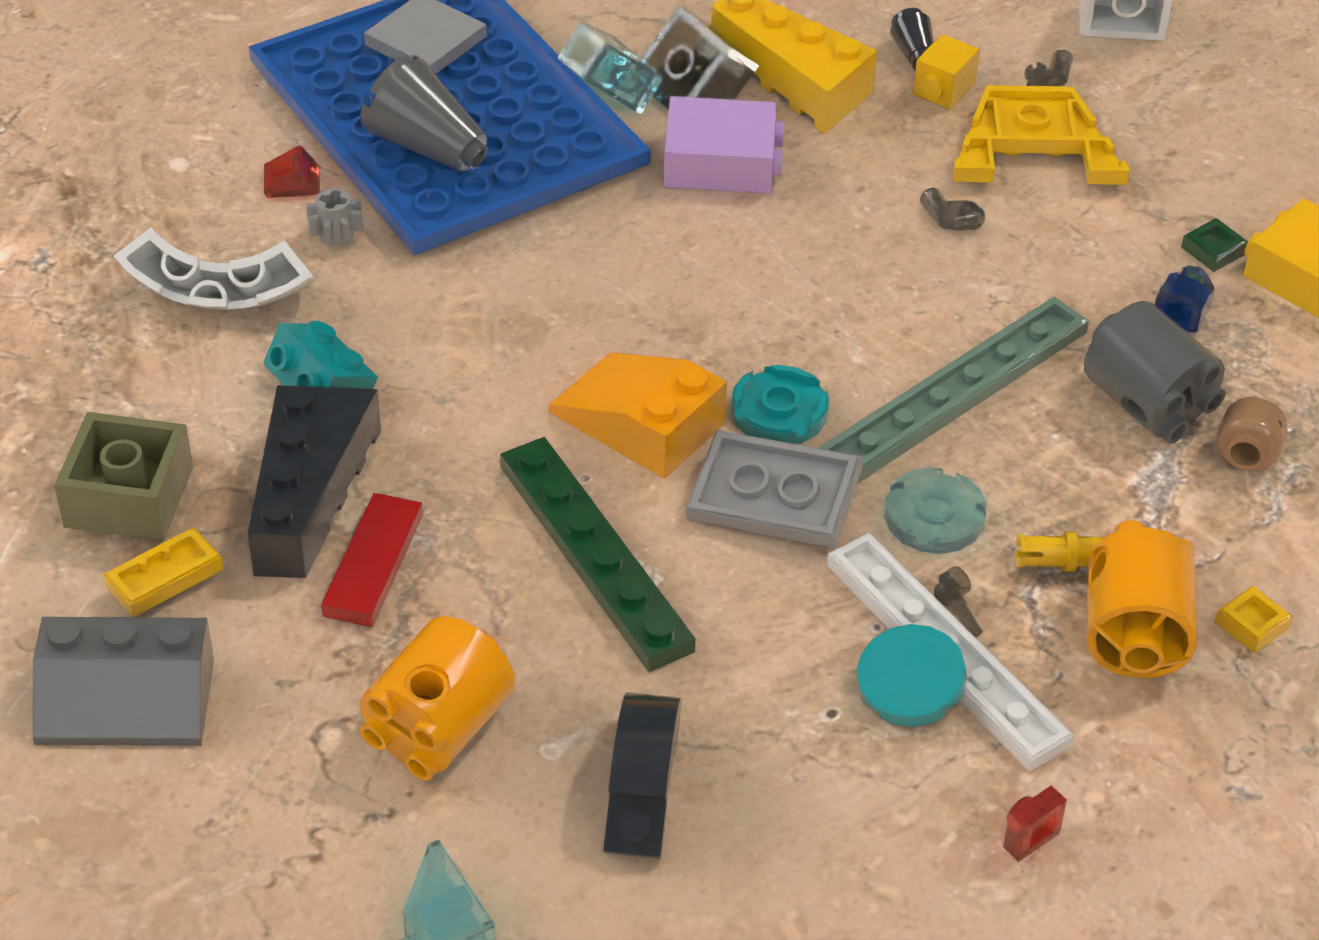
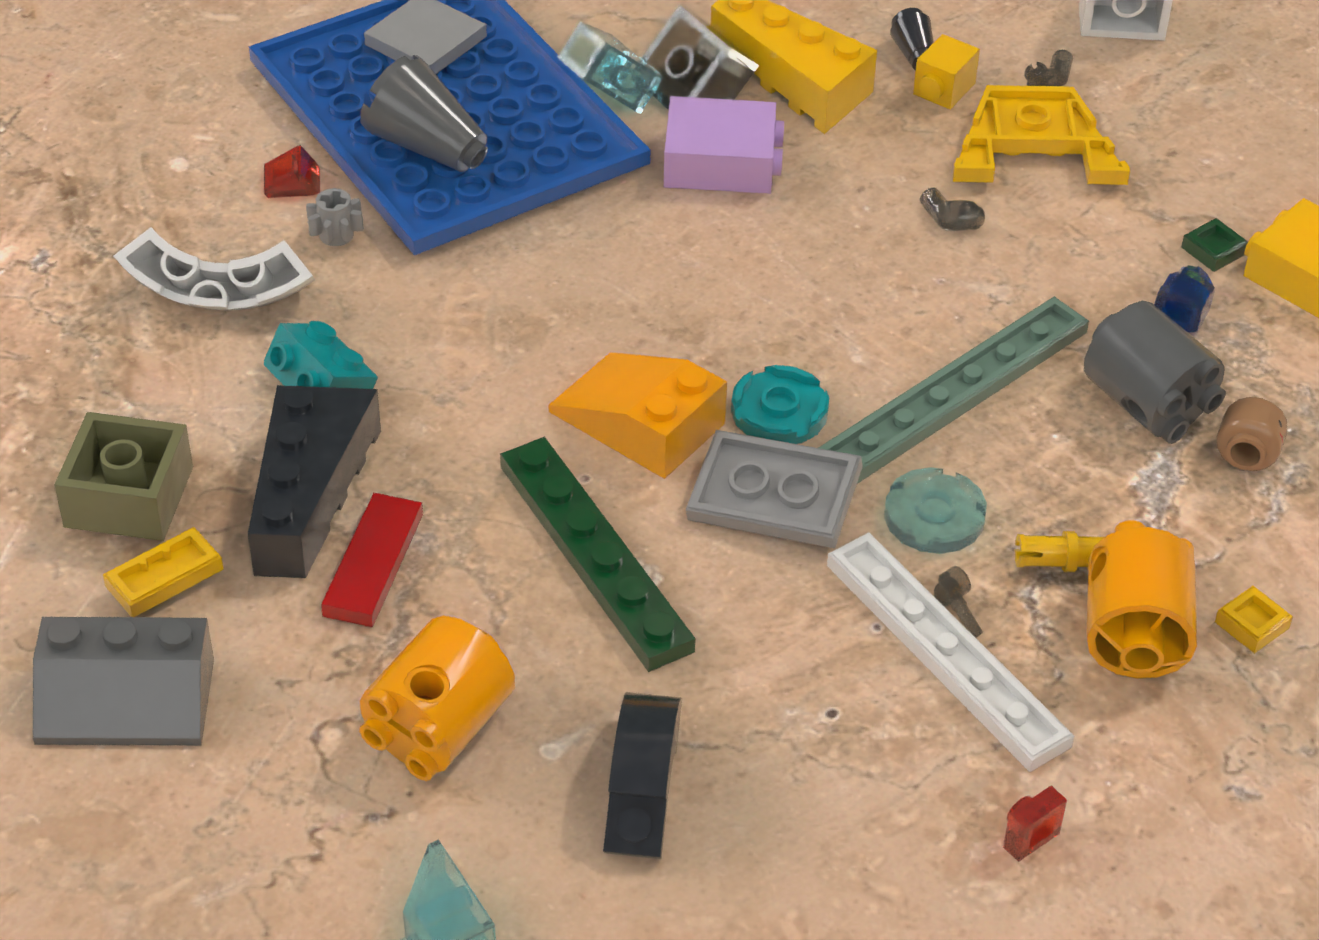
(911, 675): teal tile -> none

